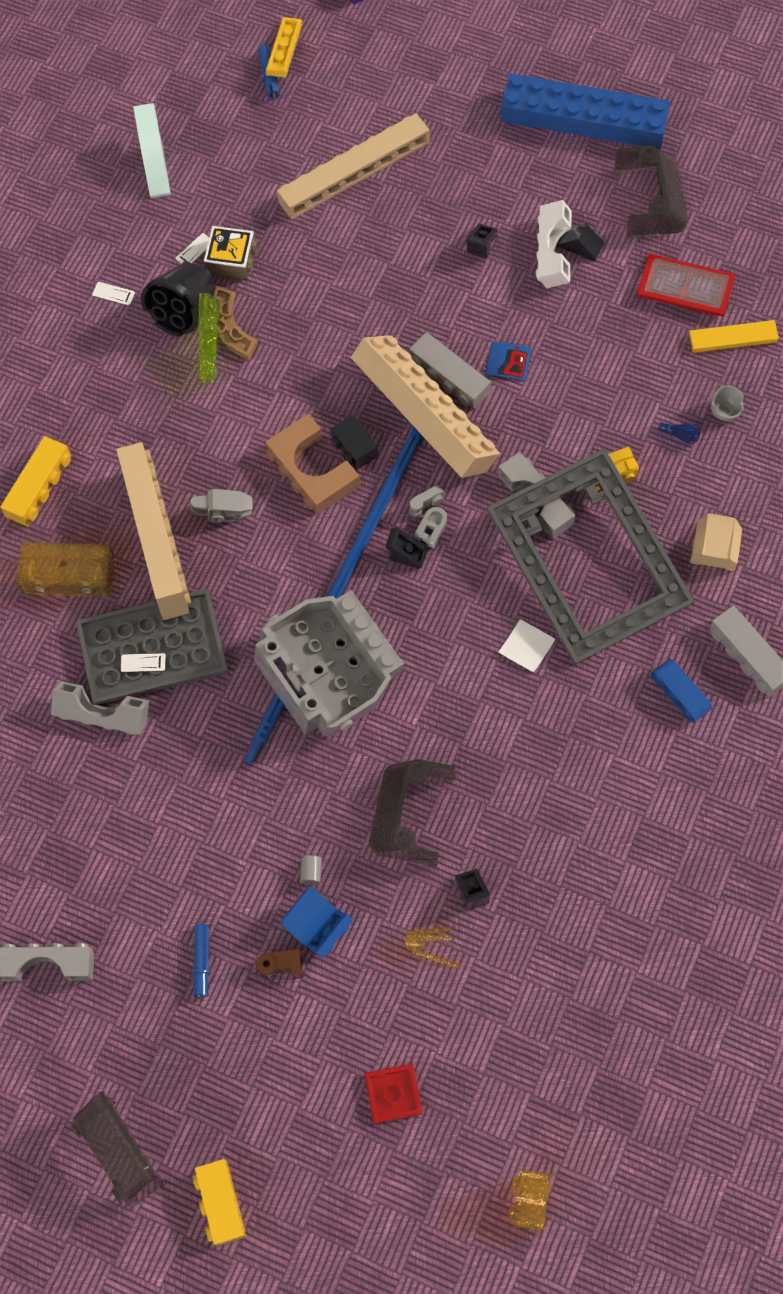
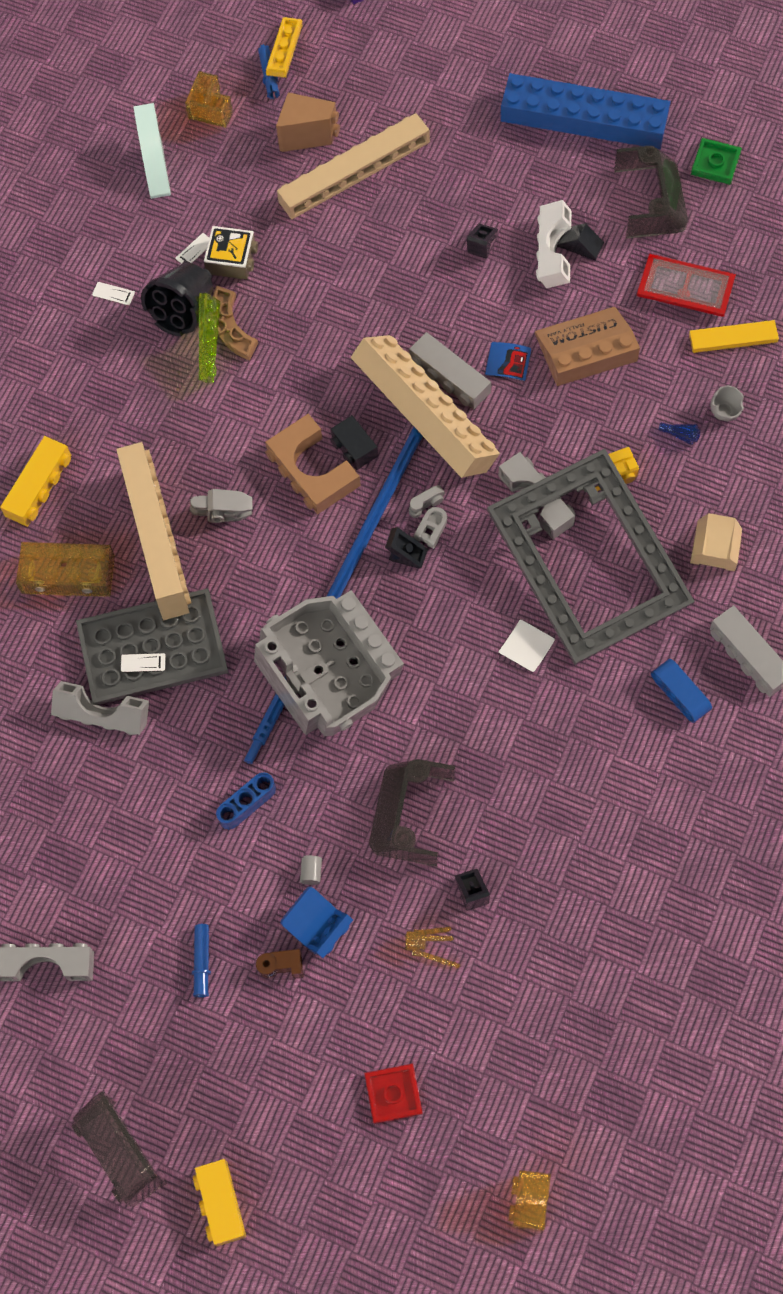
(207, 103): none -> clear yellow brick
(251, 790): none -> blue beam
(306, 123): none -> medium nougat slope
(588, 345): none -> medium nougat slope
(716, 161): none -> green tile

